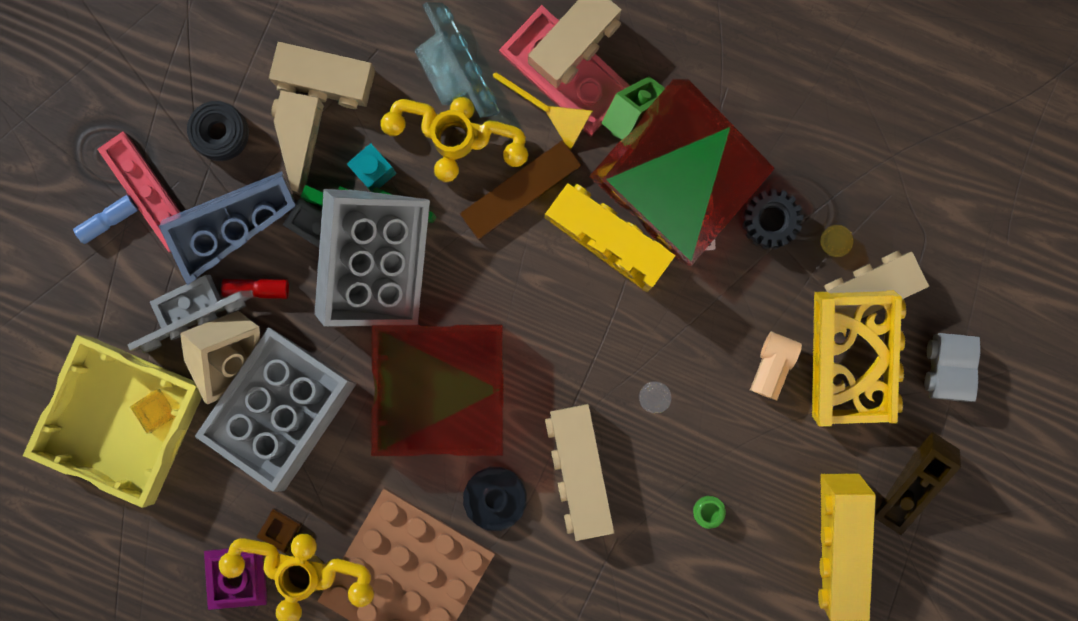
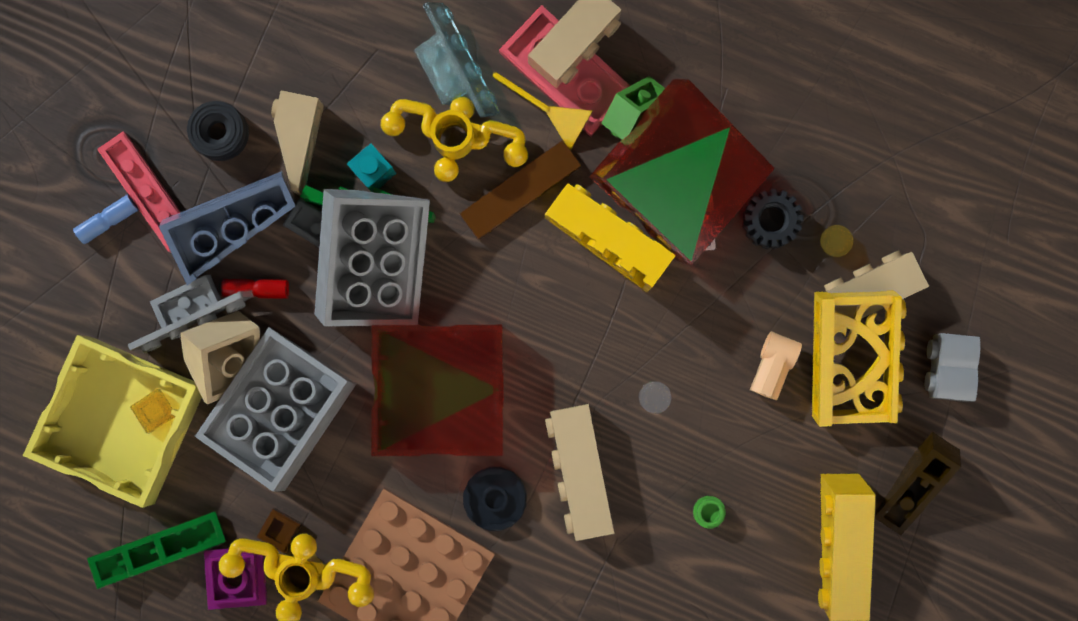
(156, 550): none -> green slope
(322, 75): tan brick -> none

